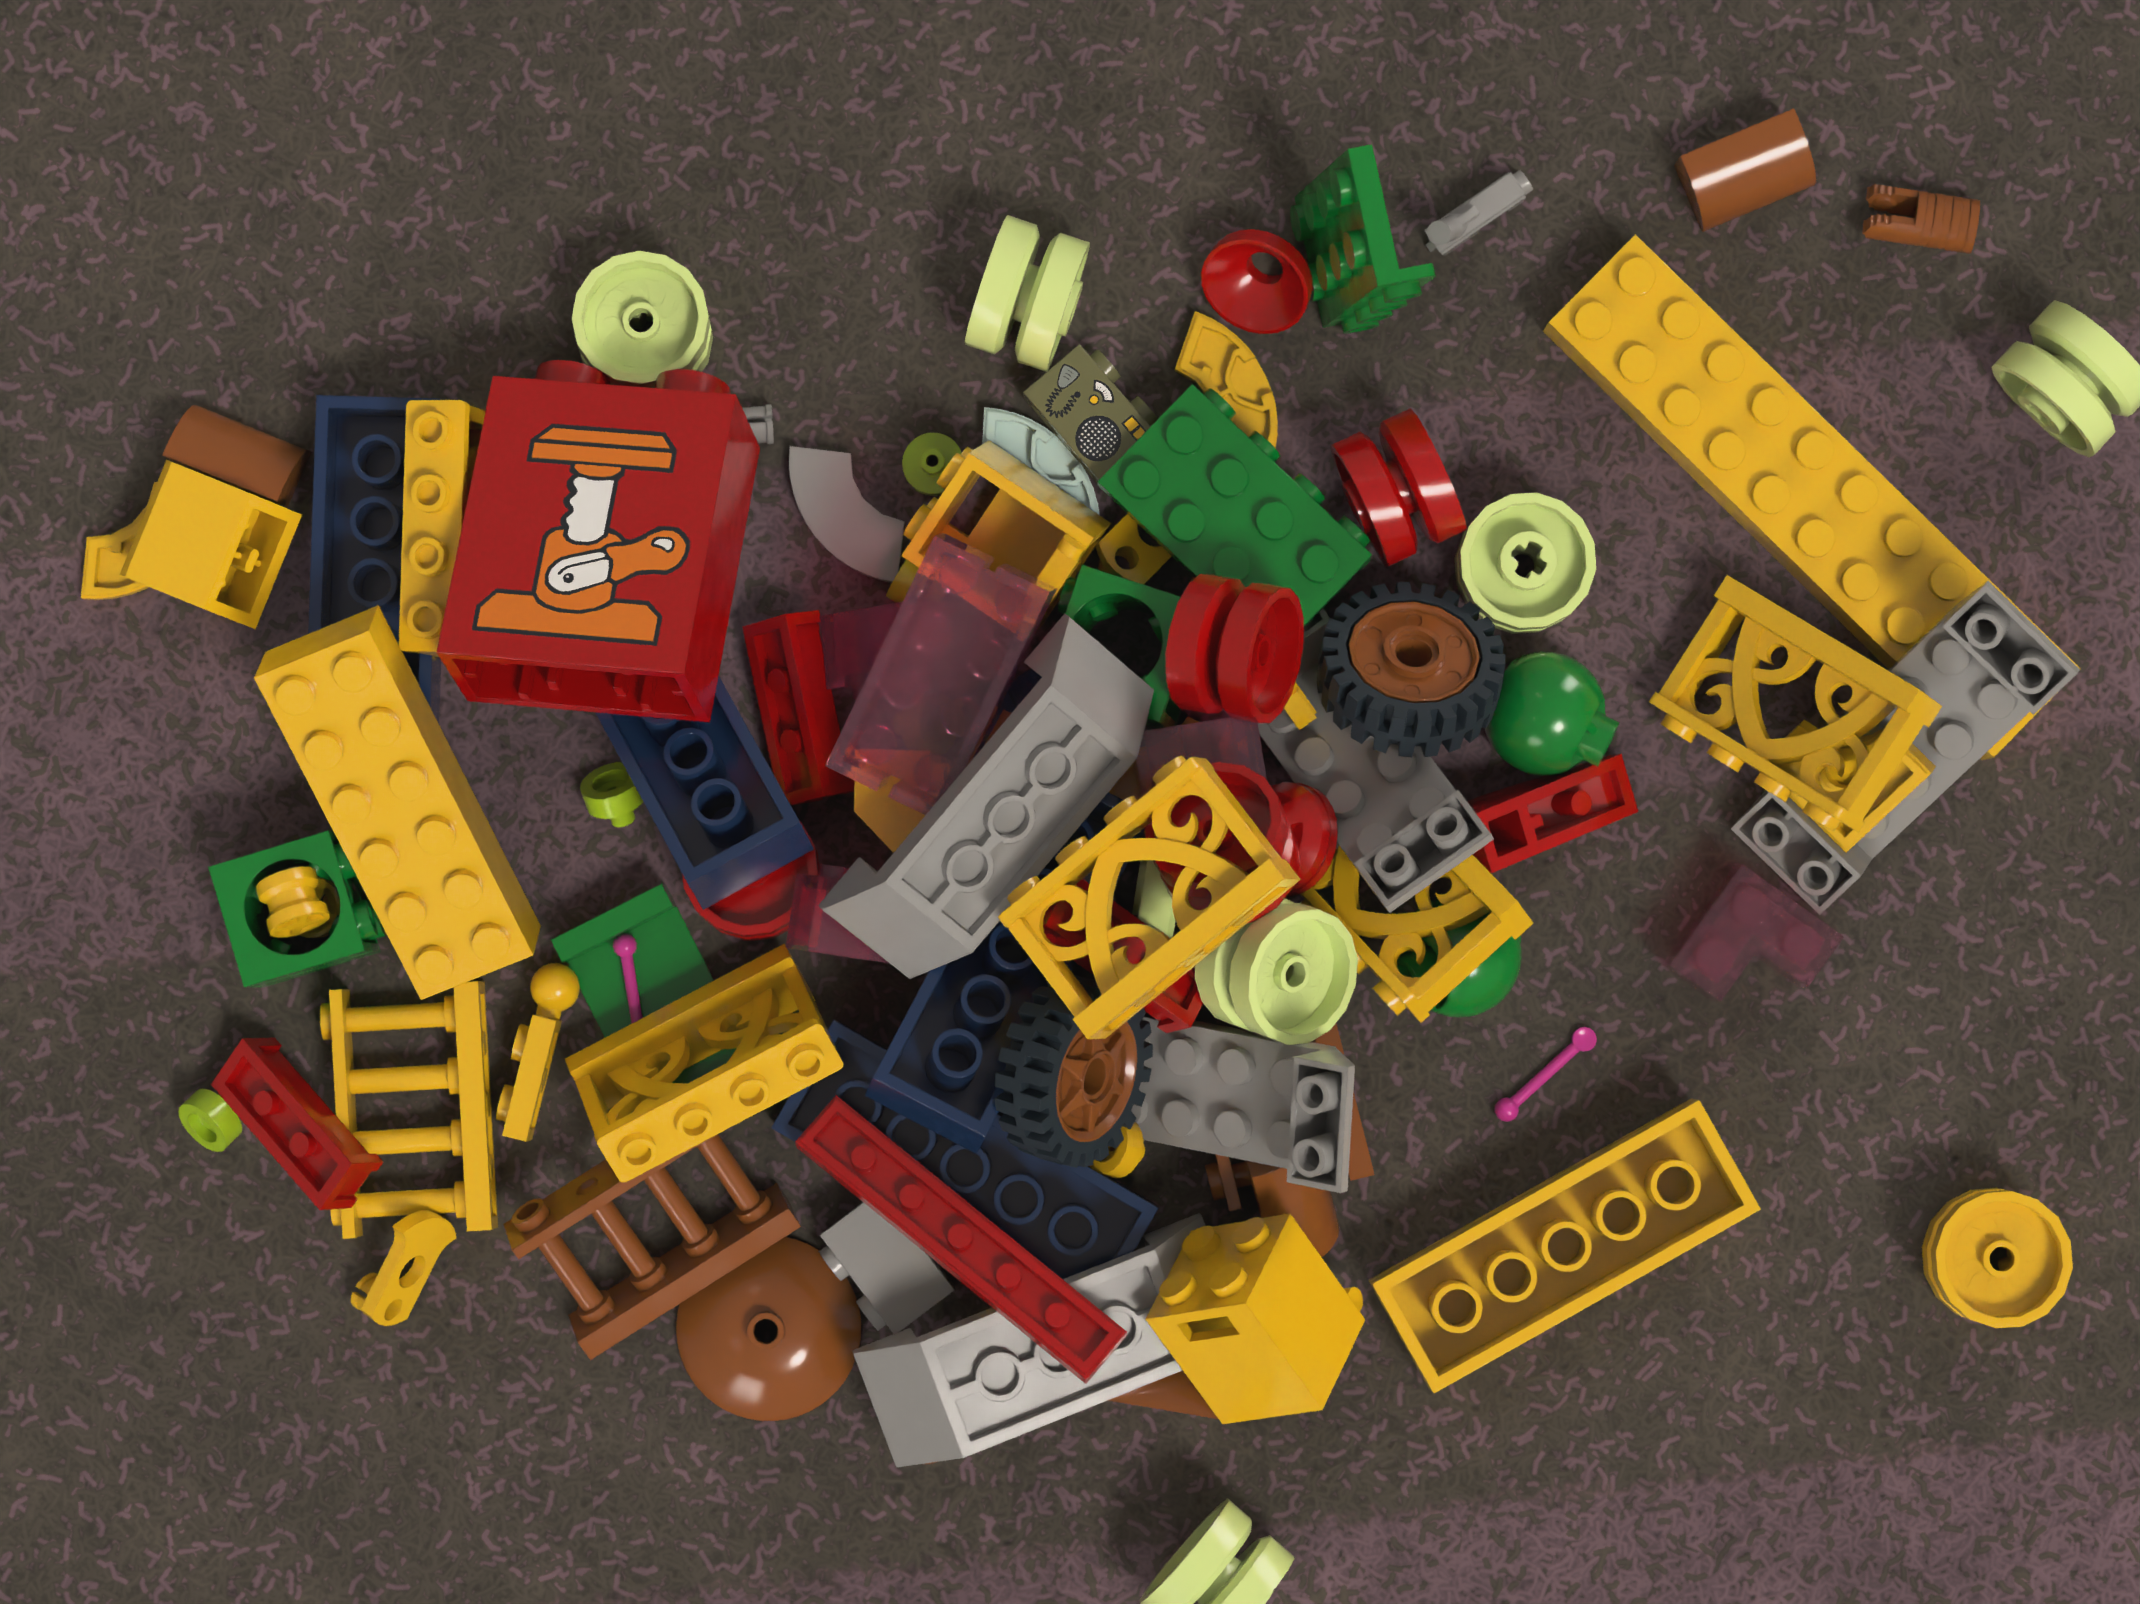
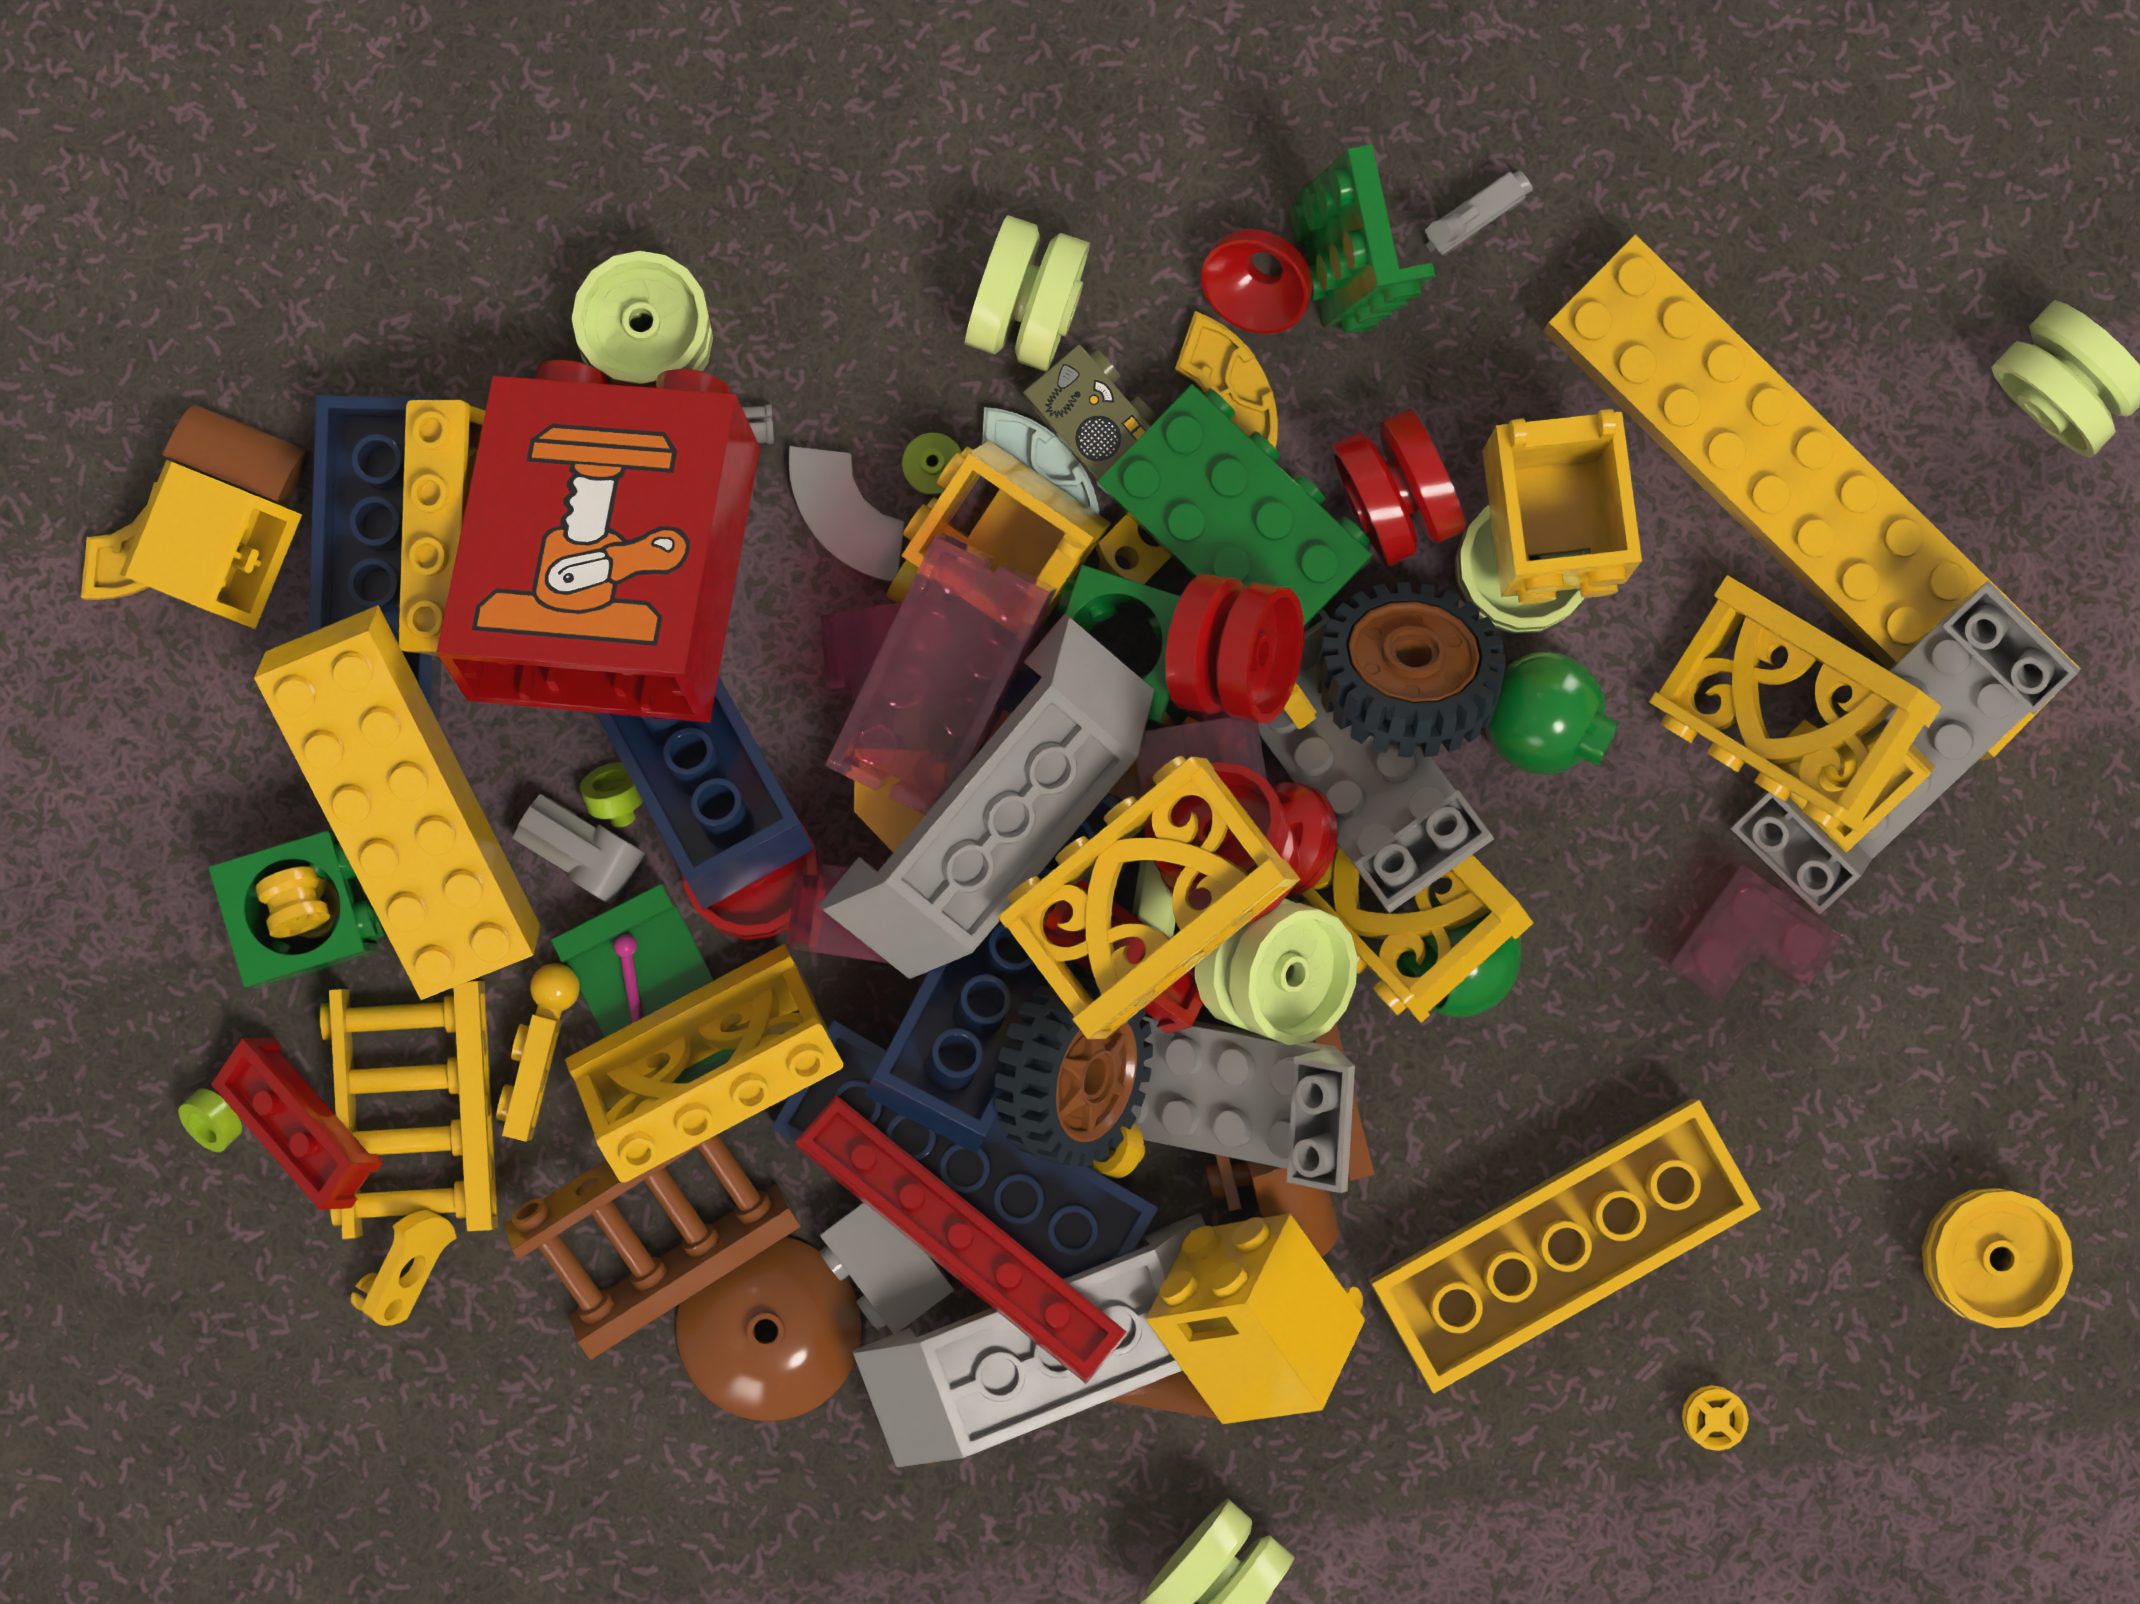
(589, 854): none -> light grey piece
(796, 705): red container -> none
(1552, 810): red slope -> none
(1559, 492): none -> yellow container
(1582, 1040): dark pink hinge -> none
(1723, 1425): none -> yellow wheel
(1747, 170): dark orange brick -> none
(1935, 218): dark orange hinge -> none

